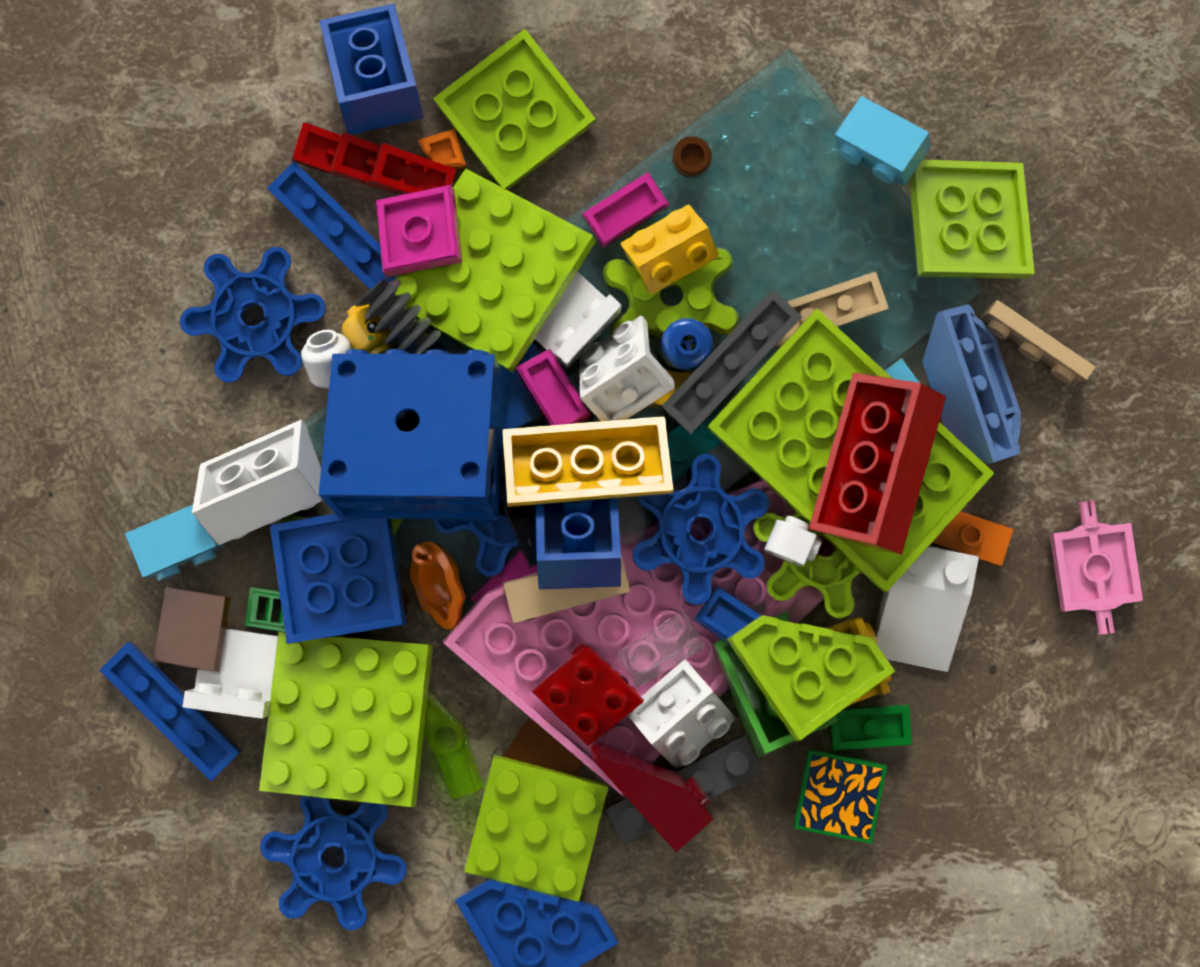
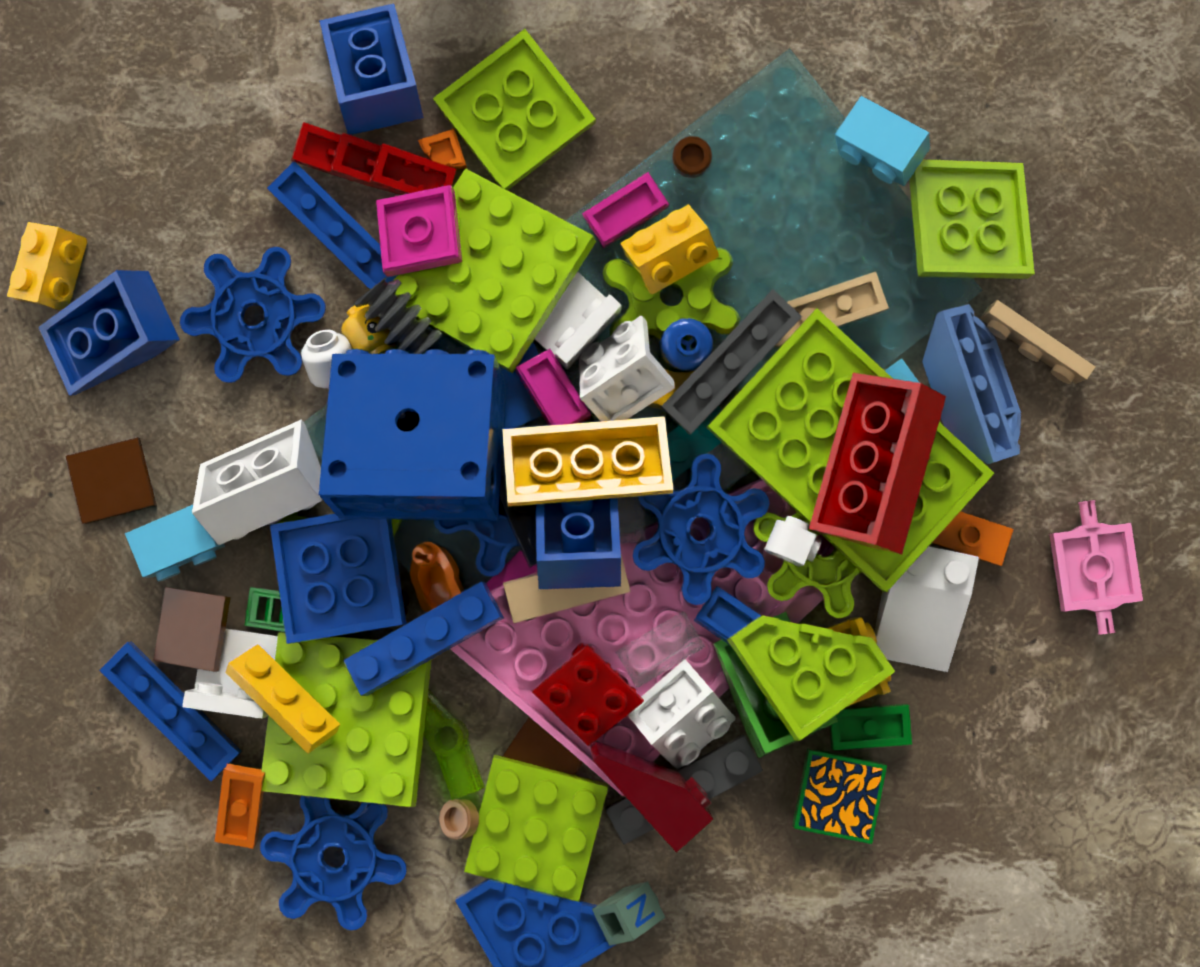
(47, 266): none -> yellow bracket
(108, 330): none -> blue slope
(111, 480): none -> reddish brown piece
(240, 806): none -> orange plate
(282, 698): none -> yellow plate
(423, 639): none -> blue plate
(459, 819): none -> medium nougat tile
(628, 913): none -> sand green brick

